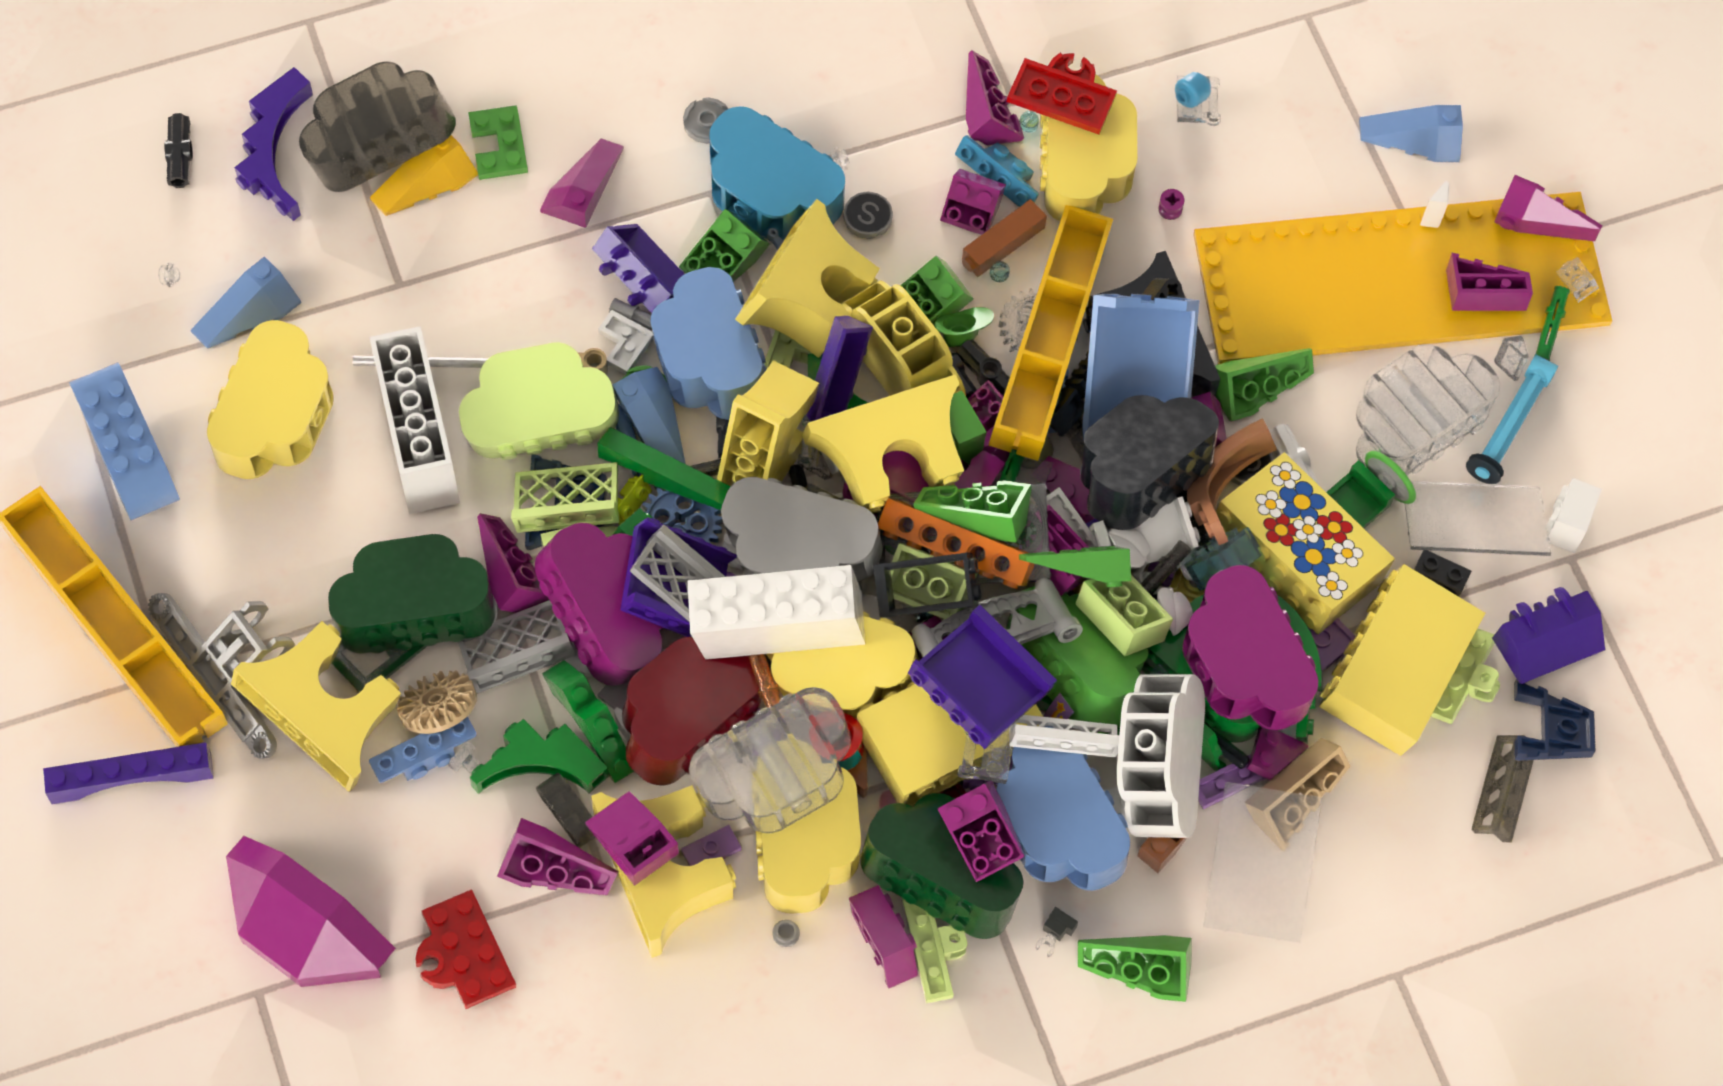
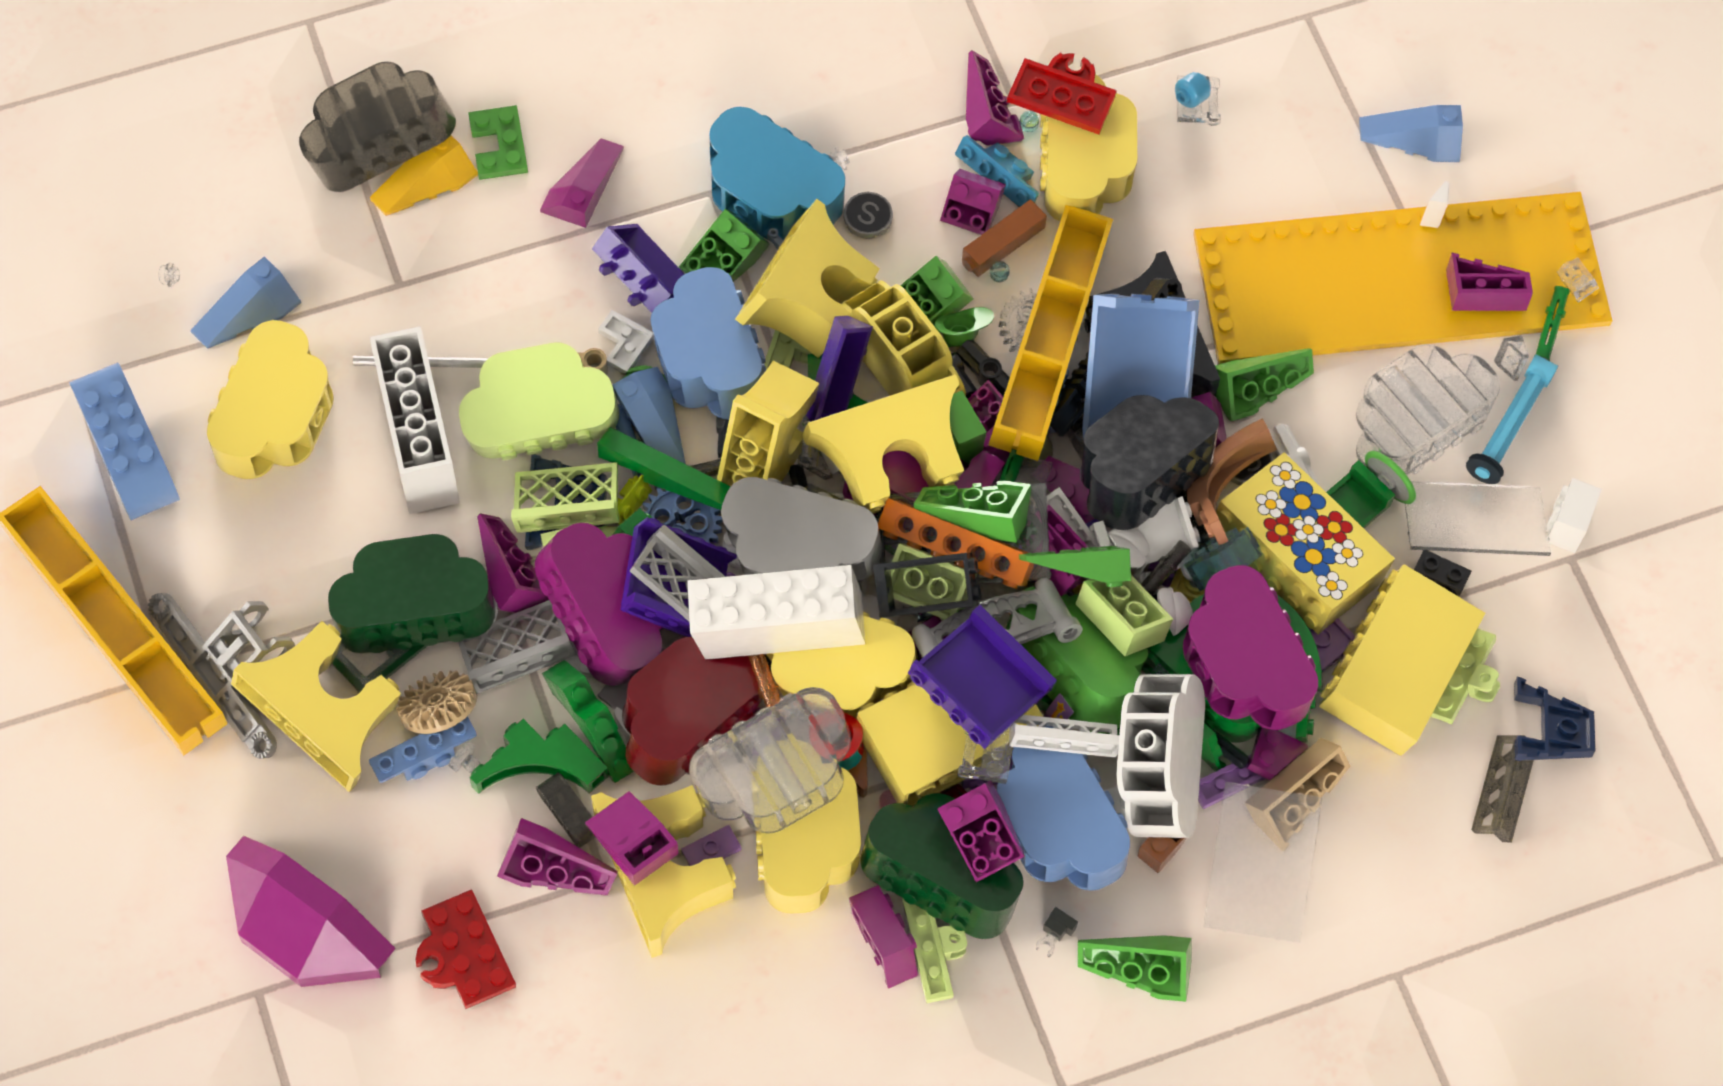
(82, 779): dark purple arch -> none
(178, 150): black piece -> none
(271, 112): dark purple arch -> none
(631, 312): light grey axle -> none
(700, 117): light grey tile -> none
(786, 933): light grey plate -> none
(1167, 208): magenta wheel -> none
(1534, 212): magenta wedge -> none
(1550, 634): dark purple piece -> none

